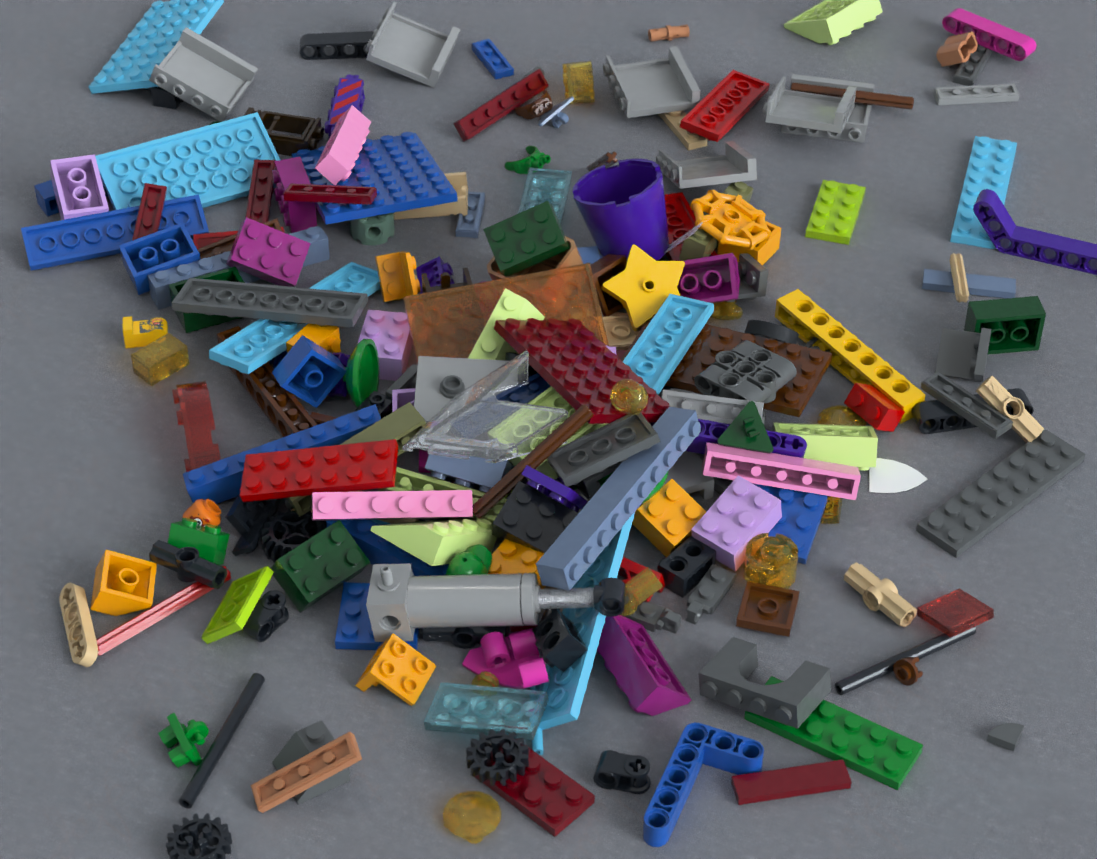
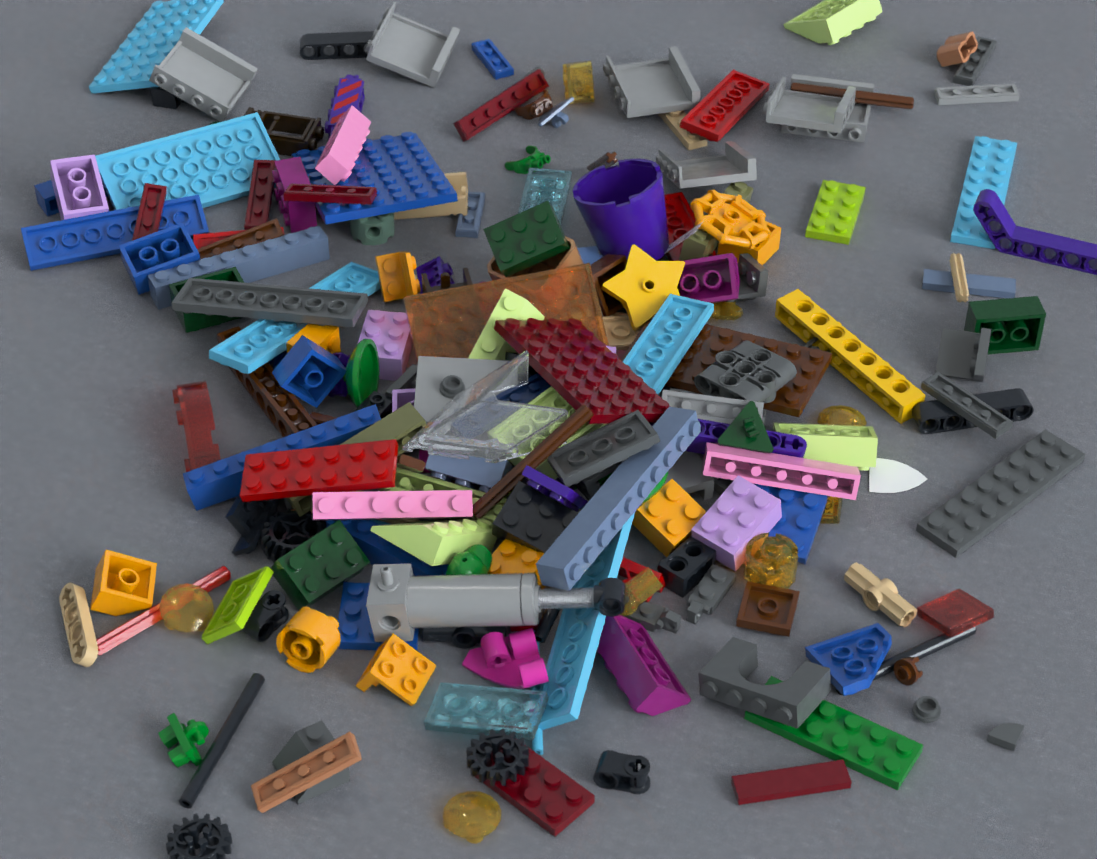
(143, 332): yellow leg -> none
(160, 359): clear yellow brick -> none
(186, 608): none -> clear yellow dish
(188, 564): black piece -> none
(204, 512): orange head -> none
(207, 540): green brick -> none
(268, 253): magenta brick -> none
(309, 639): none -> light orange brick
(410, 463): none -> reddish brown tile
(485, 679): clear yellow plate -> none
(559, 640): black brick -> none
(629, 396): clear yellow head -> none
(668, 32): nougat pin -> none
(697, 746): blue beam -> none
(771, 331): black tyre -> none
(852, 657): none -> blue plate
(874, 407): red brick -> none
(926, 709): none -> dark grey plate
(990, 34): dark pink beam -> none
(999, 397): tan piece -> none

